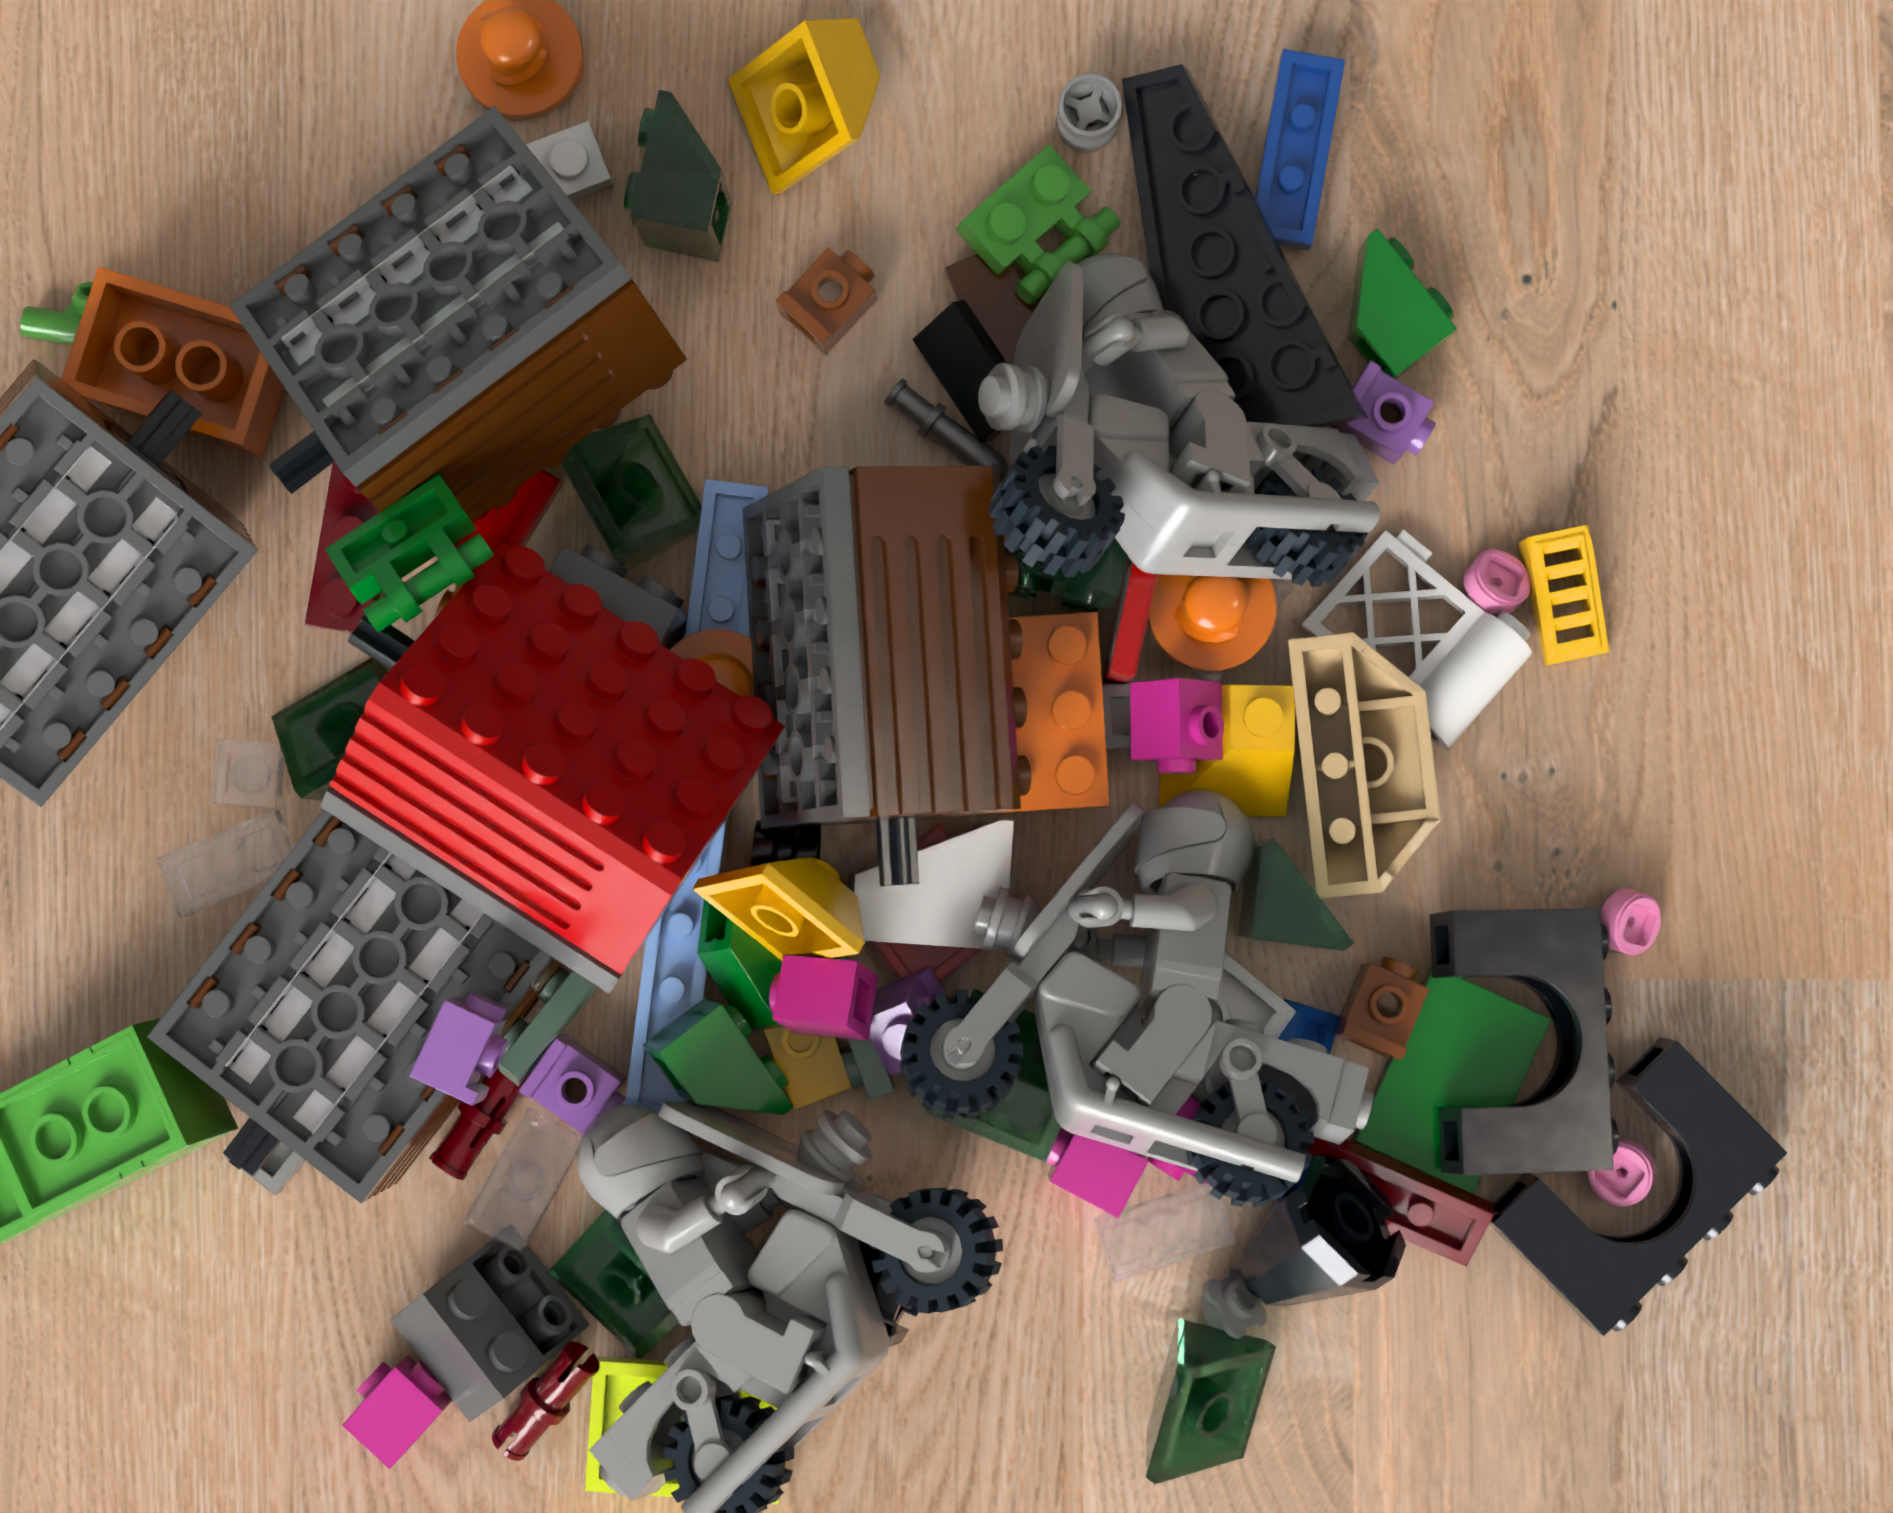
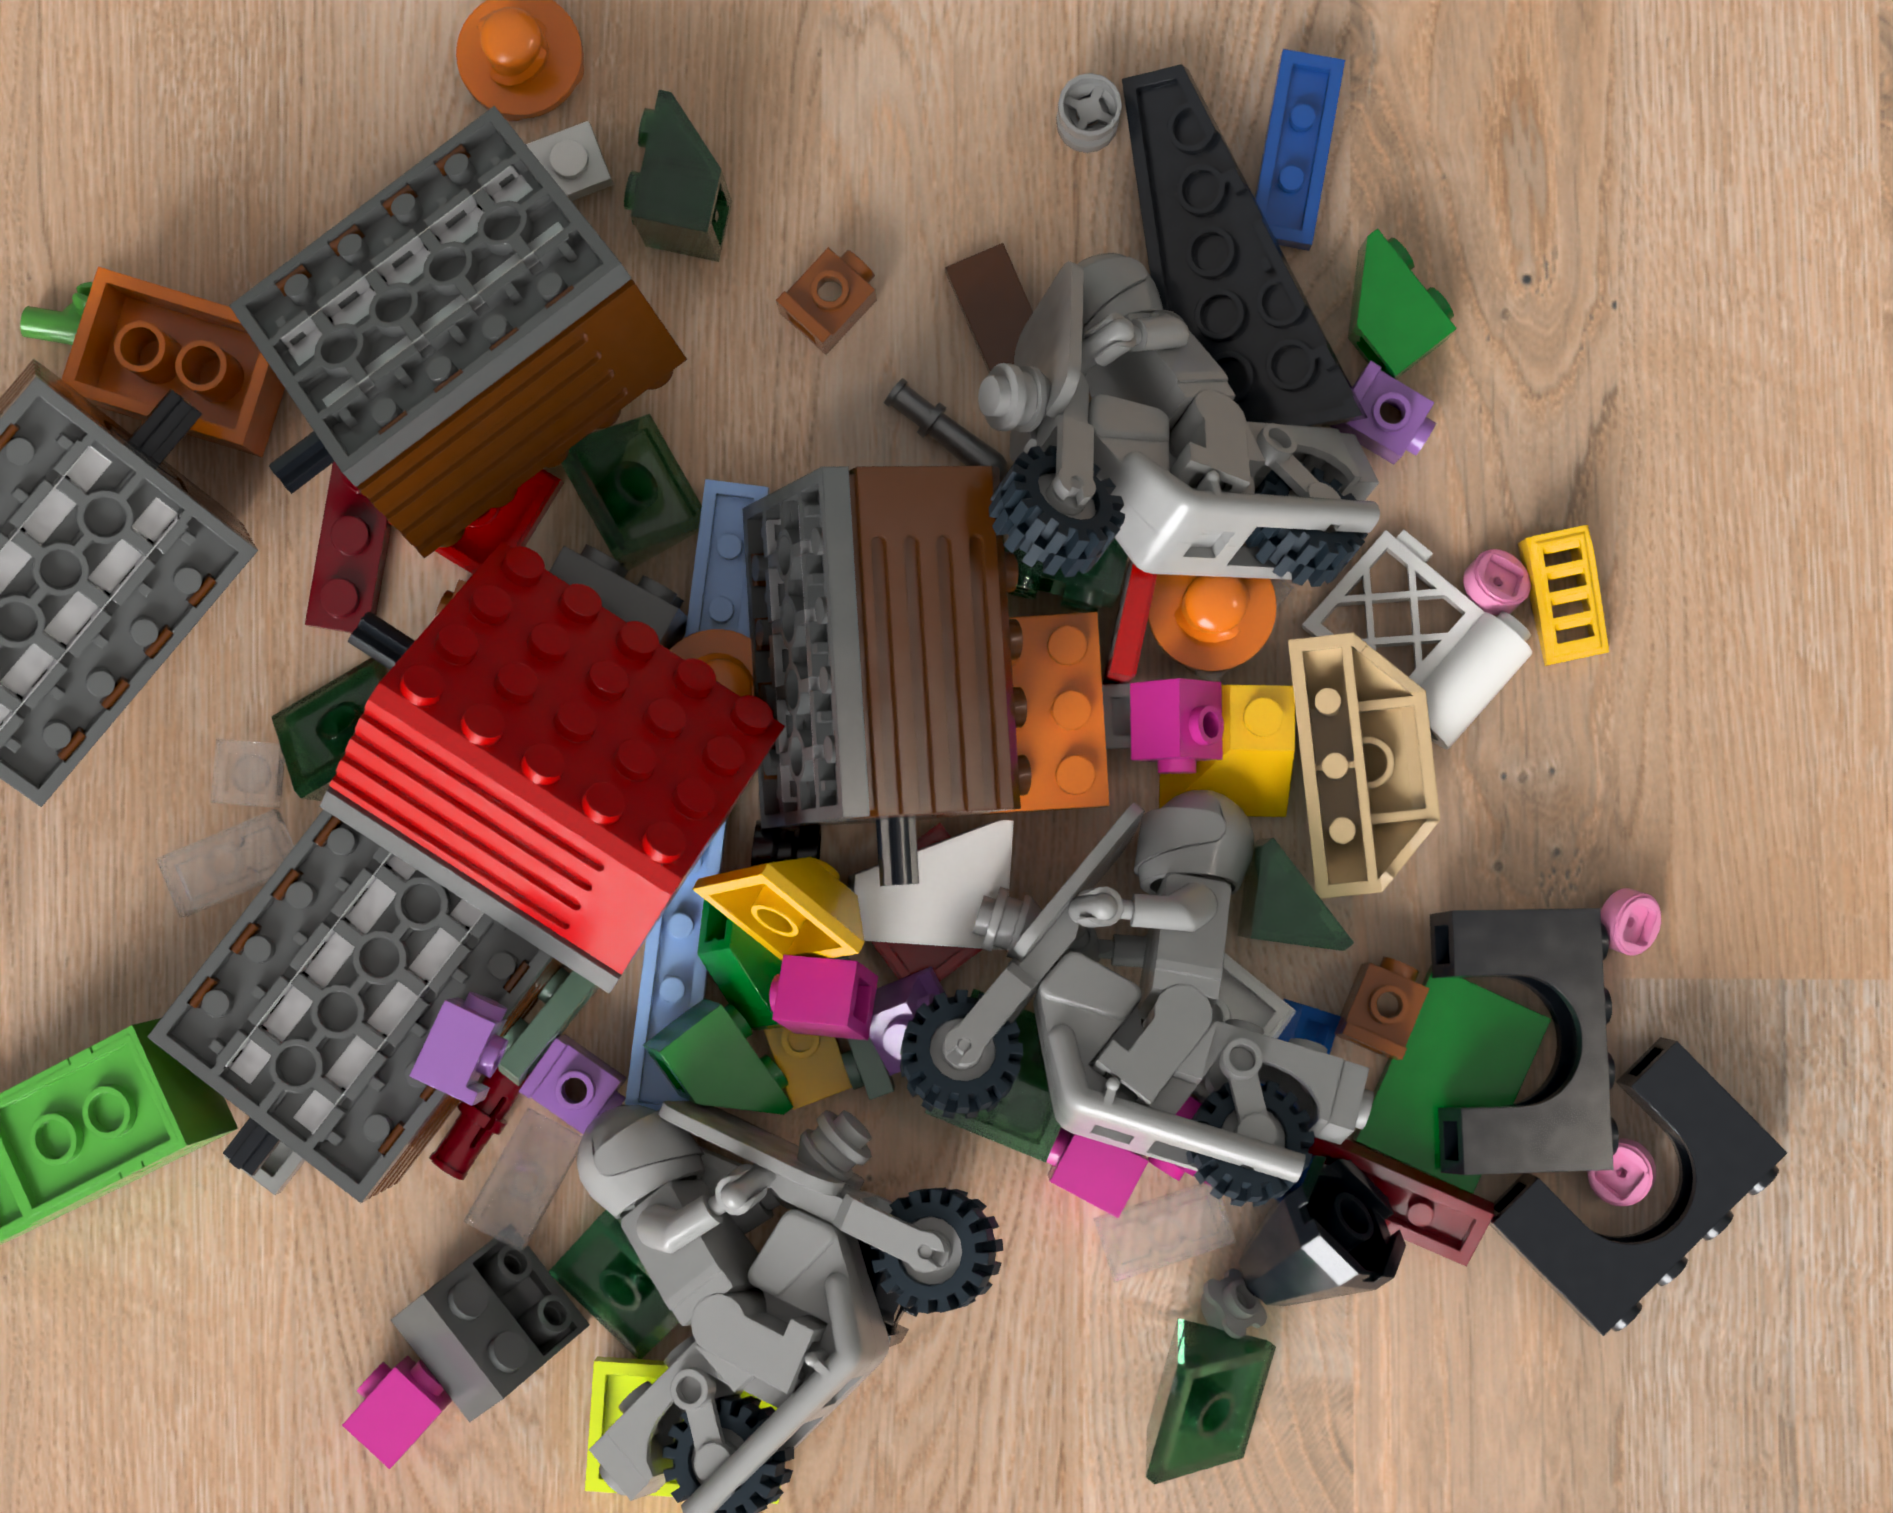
(400, 541): green plate -> none
(545, 1401): dark red pin -> none
(806, 97): yellow slope -> none
(961, 359): black tile -> none
(1024, 211): bright green plate -> none

